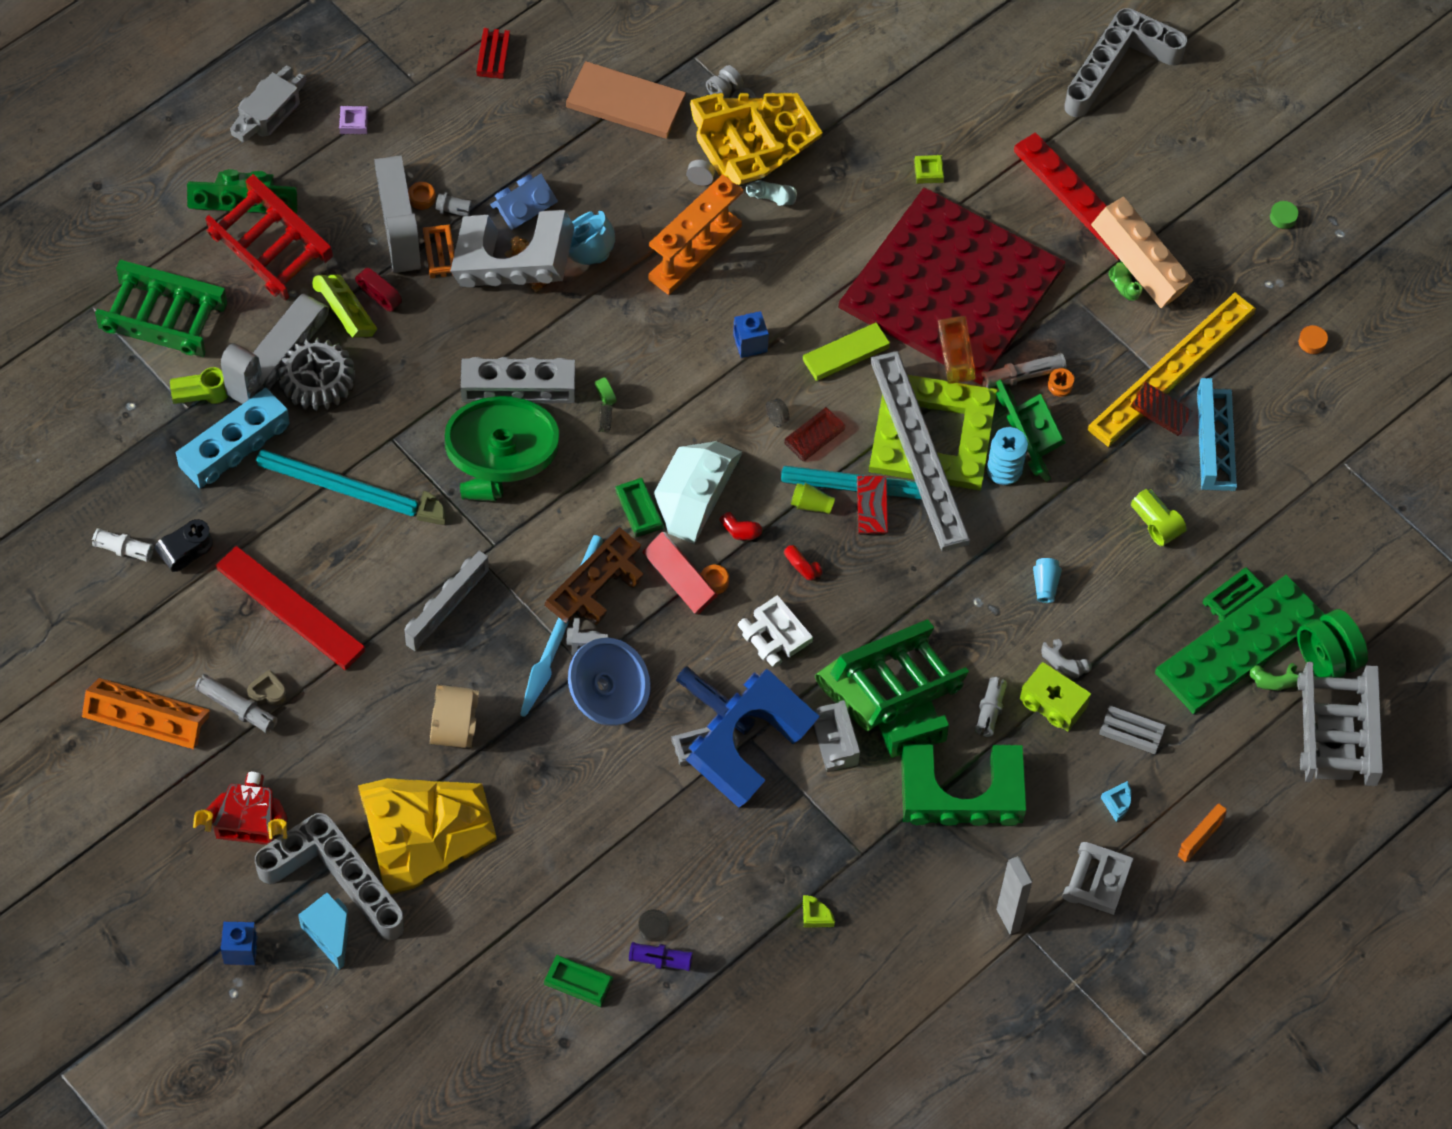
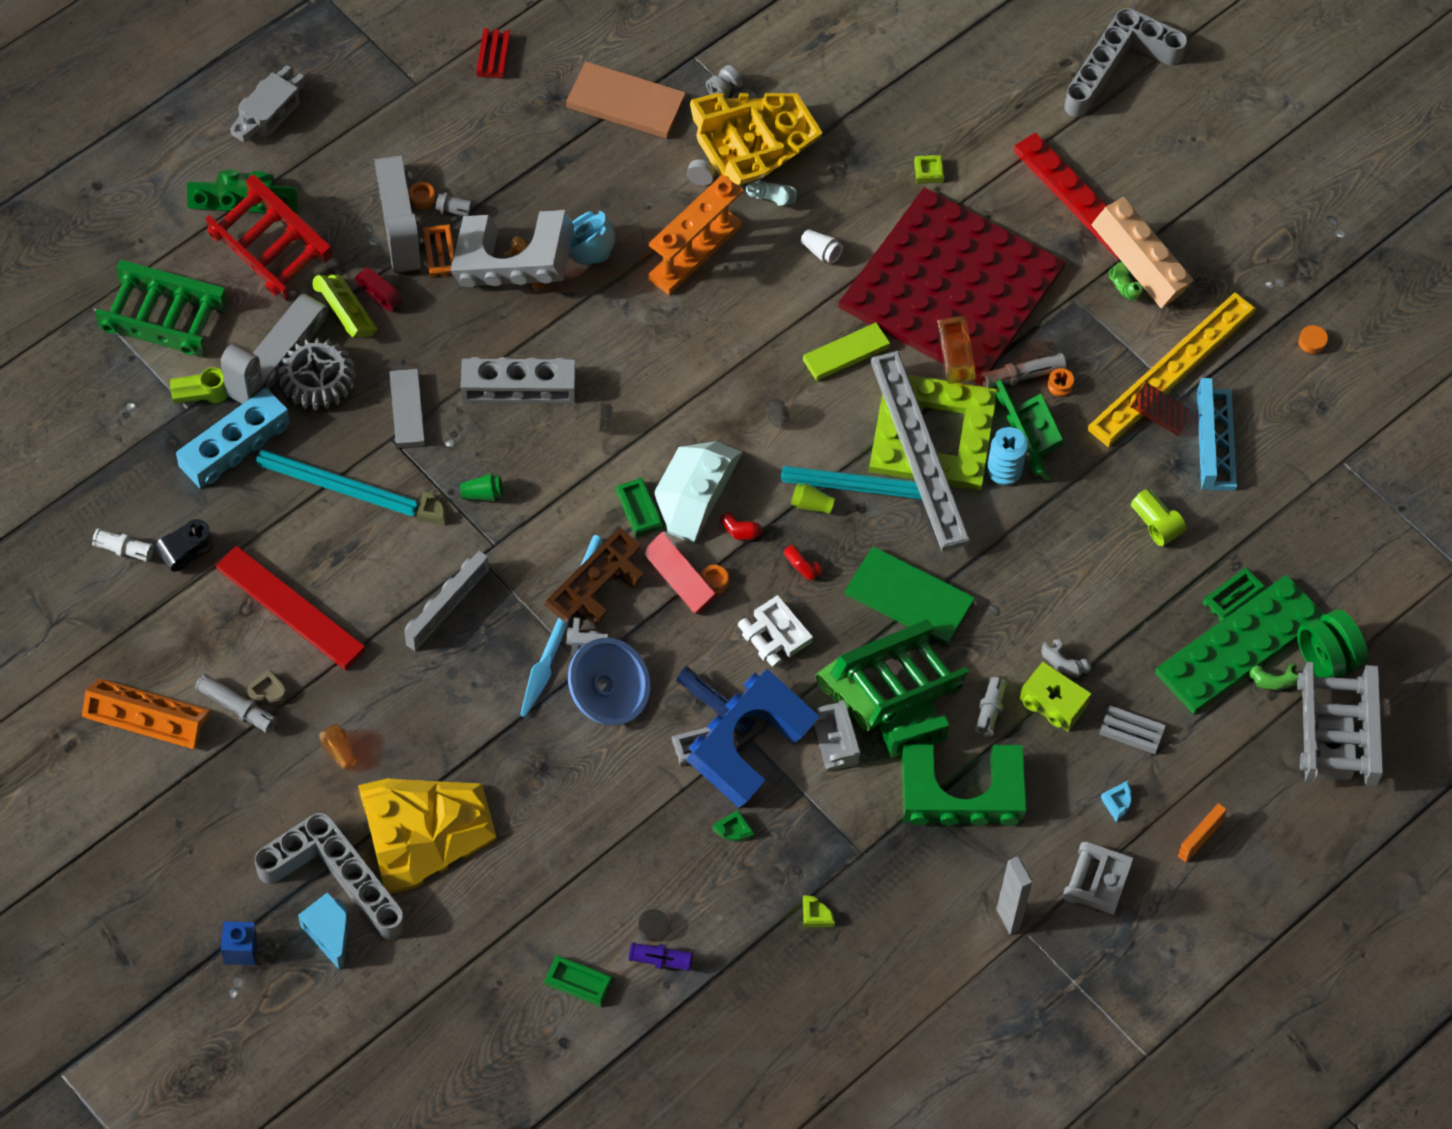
(245, 813): red torso -> none
(337, 745): none -> clear orange cone
(353, 119): lavender tile -> none
(406, 408): none -> light grey tile
(454, 716): tan brick -> none
(501, 439): green dish -> none
(524, 201): medium blue bracket -> none
(605, 391): bright green tile -> none
(734, 828): none -> green tile
(750, 334): blue brick -> none
(814, 434): clear red tile -> none
(823, 246): none -> white cone
(872, 504): tile -> none
(909, 595): none -> green tile
(1046, 579): medium azure cone -> none
(1284, 214): bright green tile -> none

